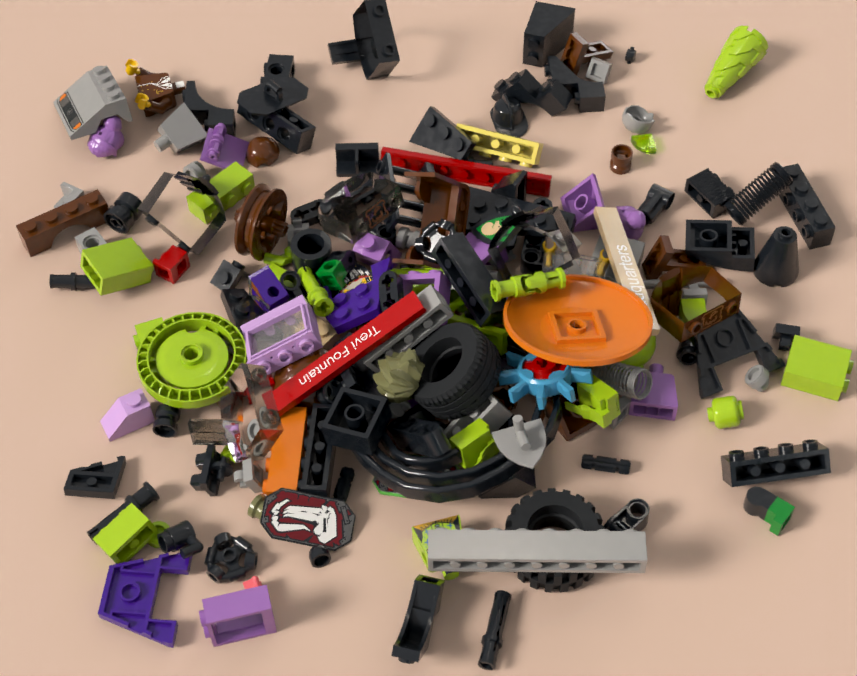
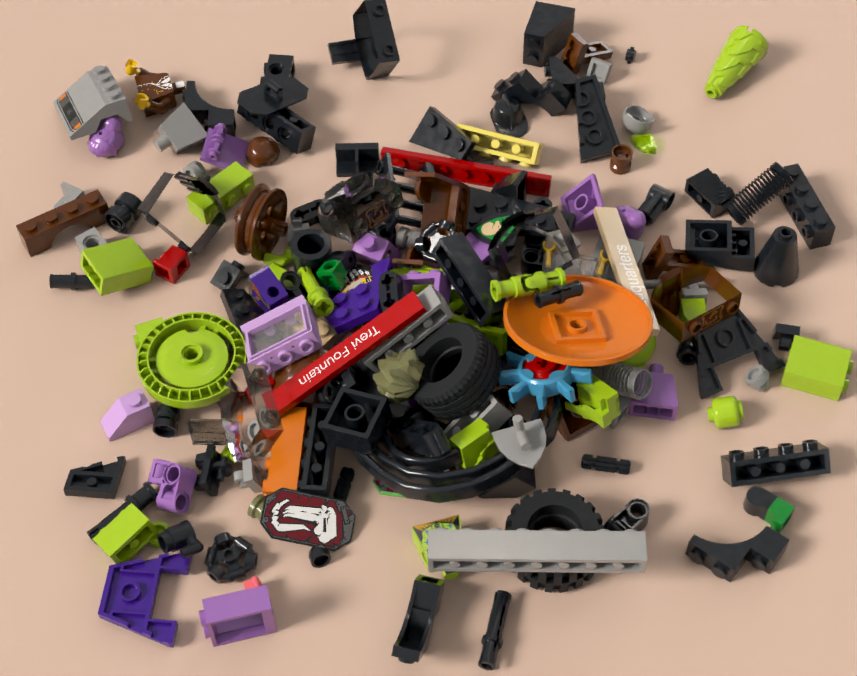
(176, 485): none -> medium lavender piece
(558, 294): none -> black pin
(594, 122): none -> black wing
(726, 559): none -> black arch

